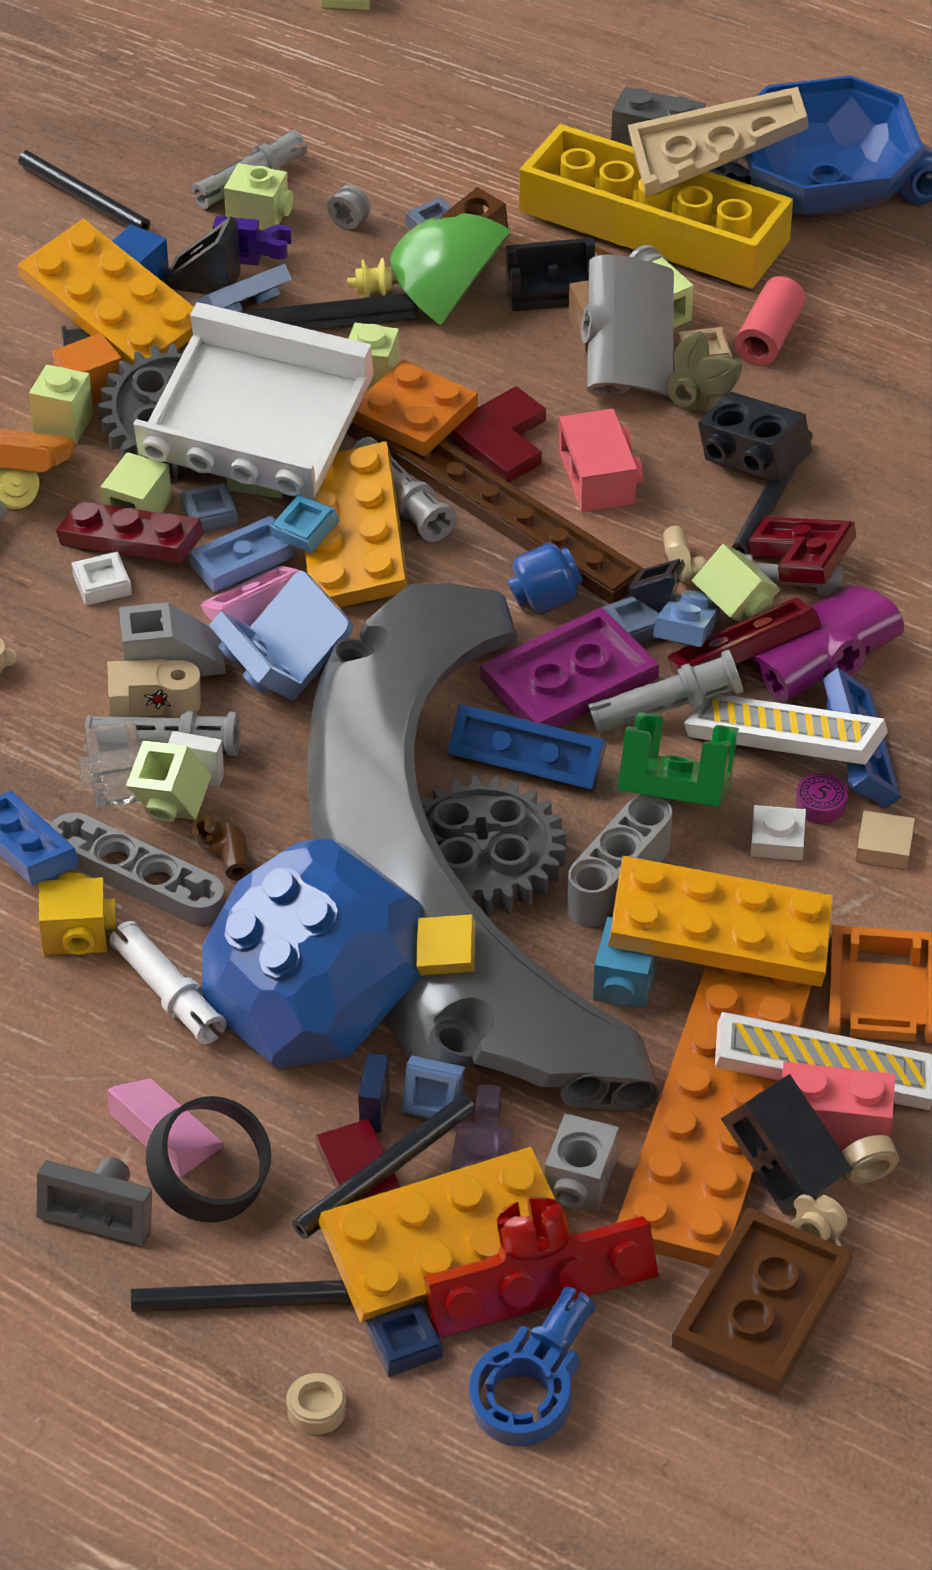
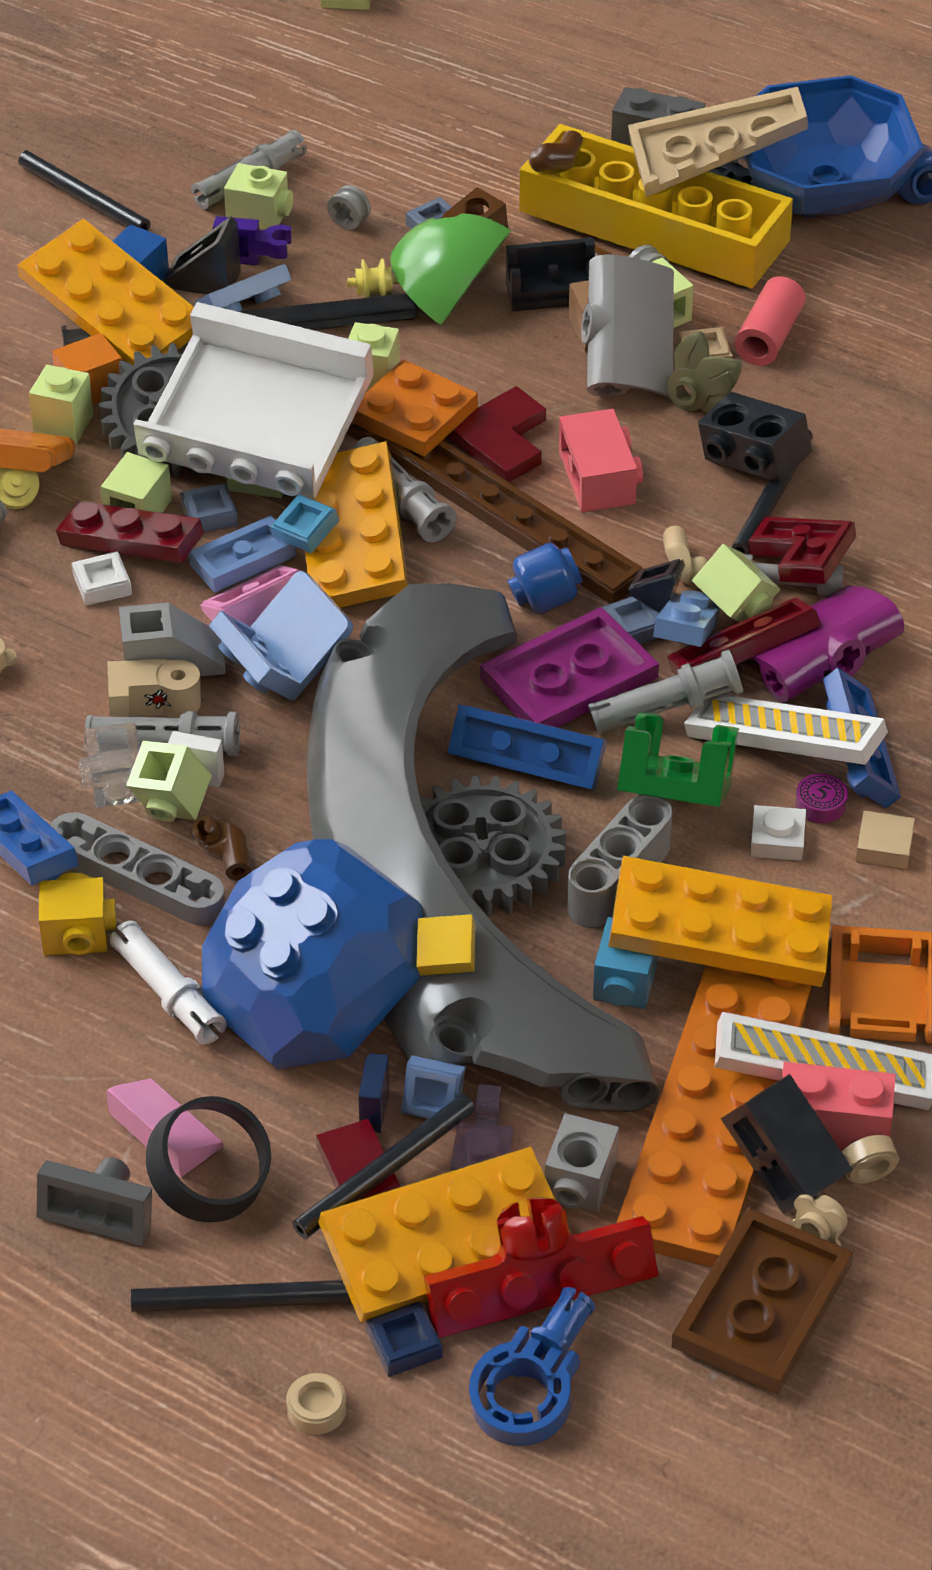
(557, 156): none -> reddish brown arm

